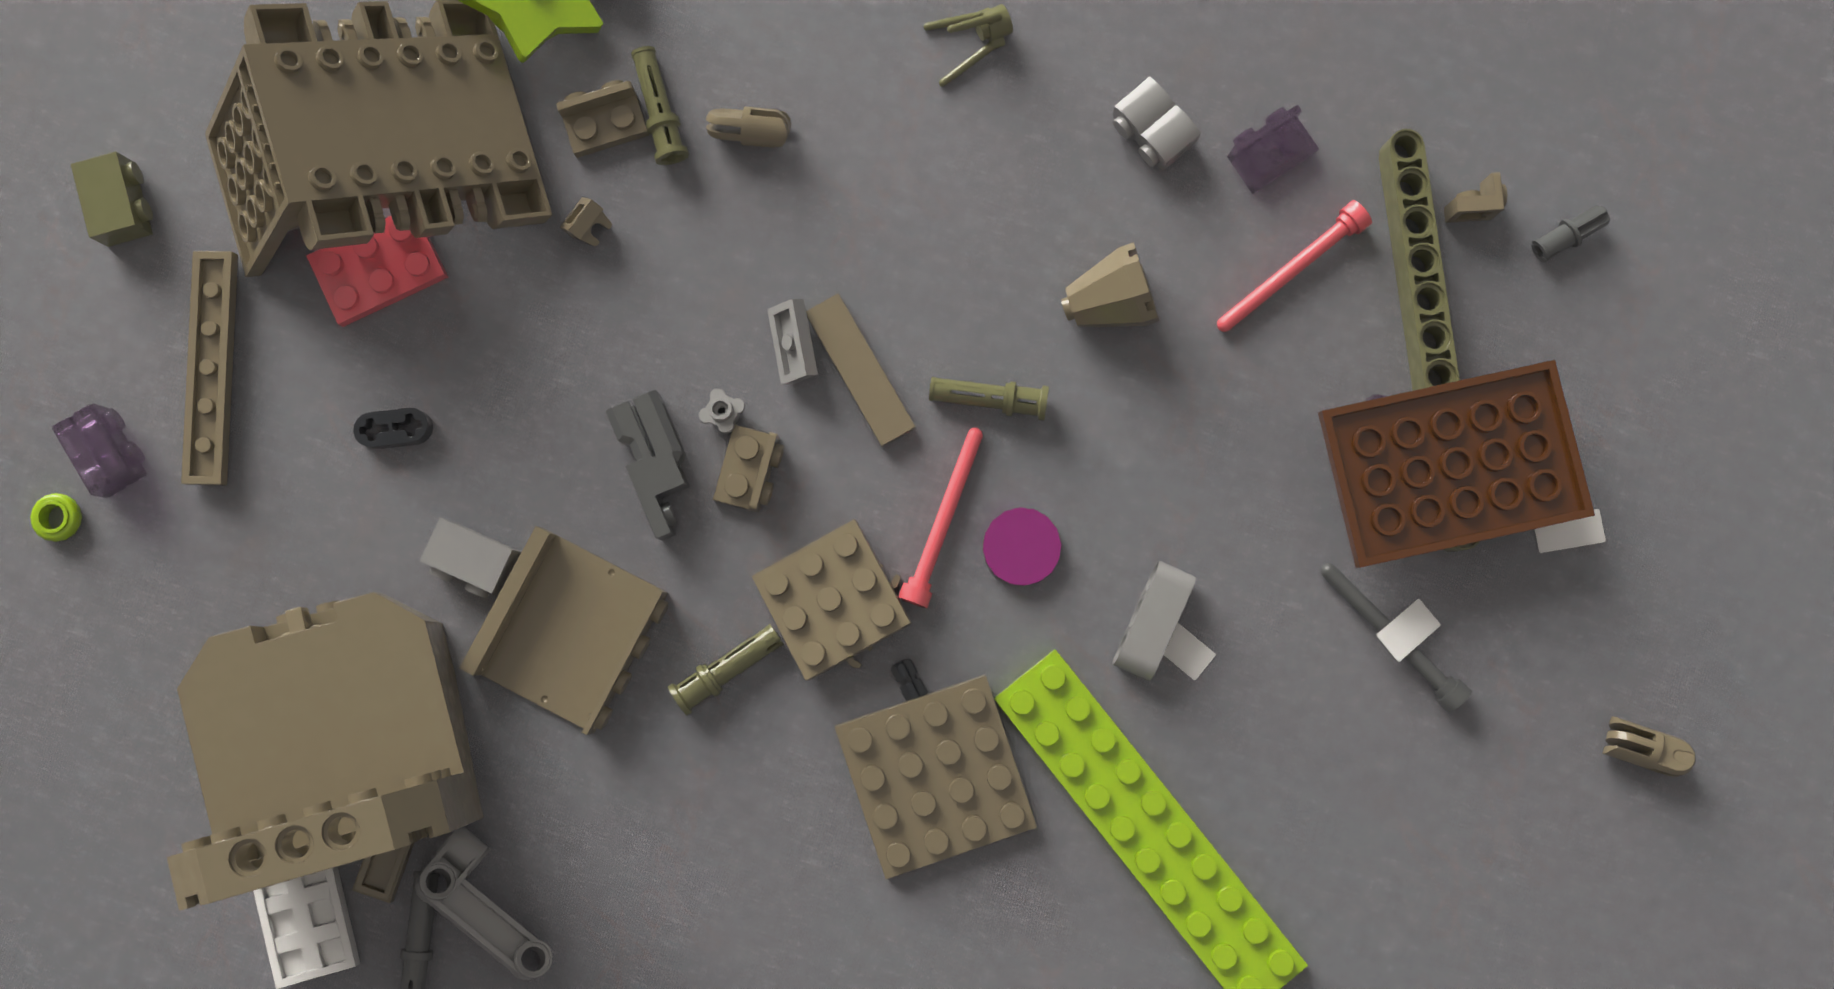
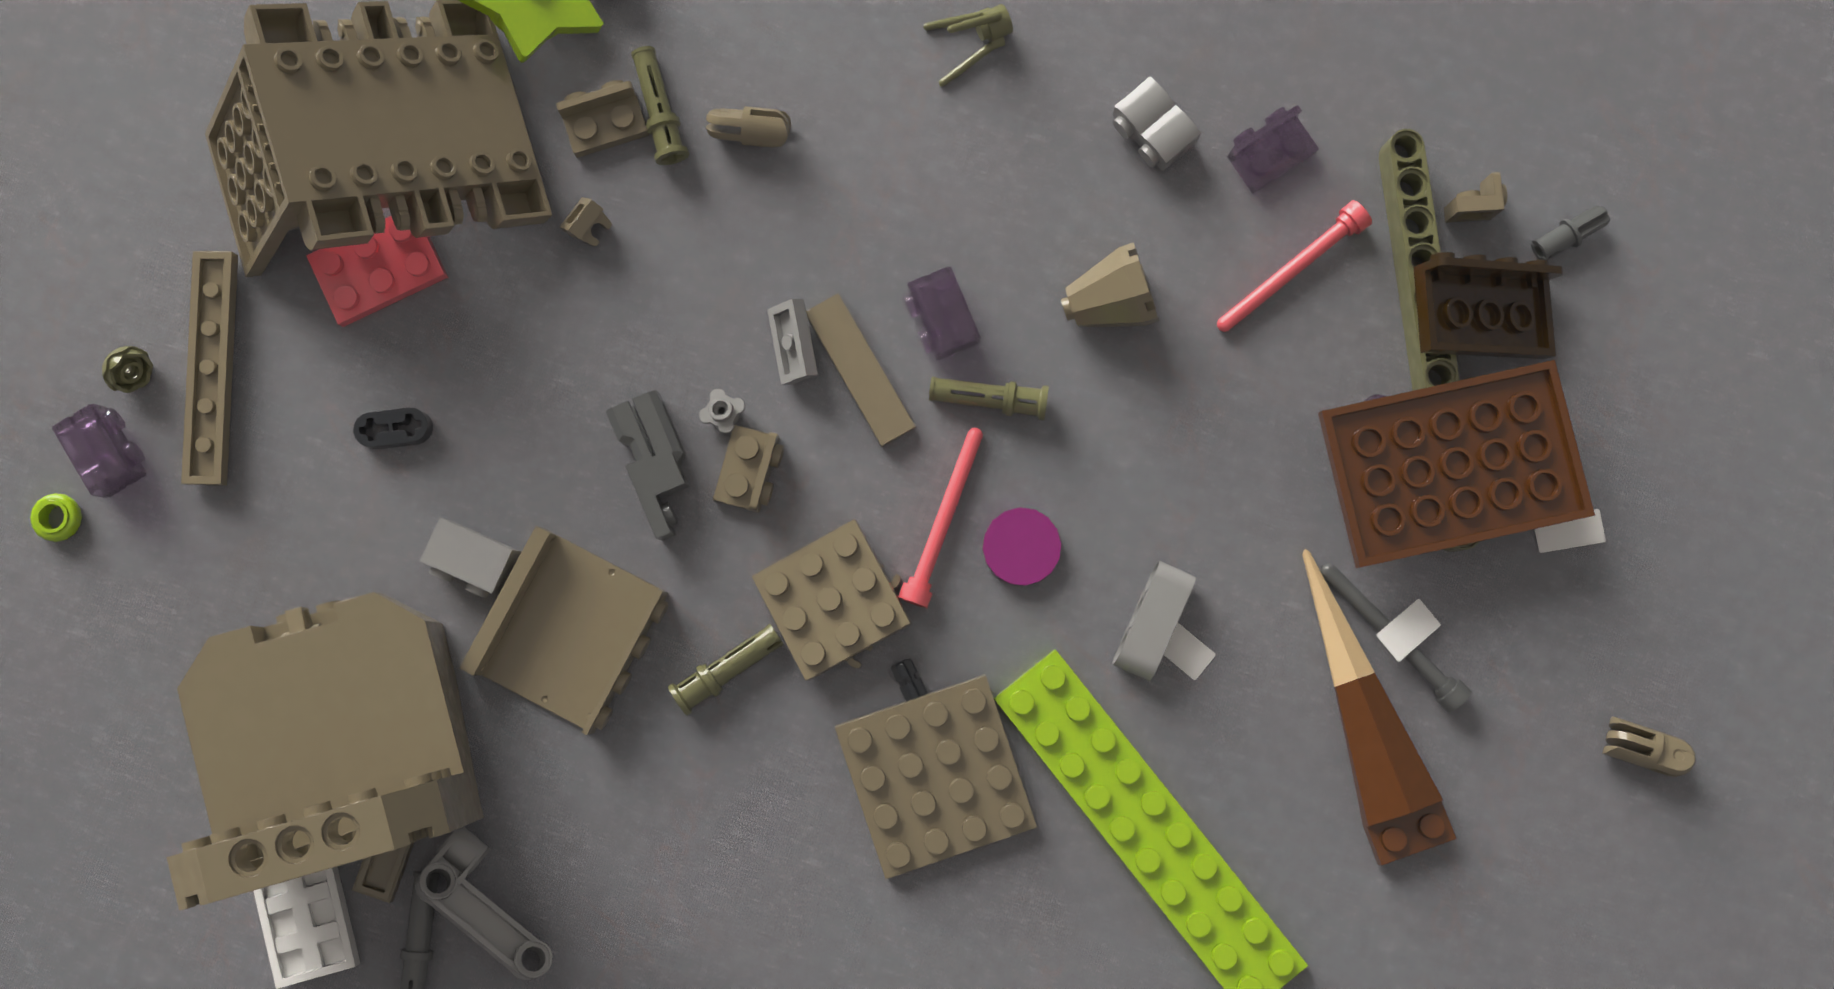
(112, 198): olive brick -> none
(127, 369): none -> olive plate
(942, 313): none -> clear purple brick
(1393, 787): none -> reddish brown plate
(1485, 306): none -> dark brown bracket

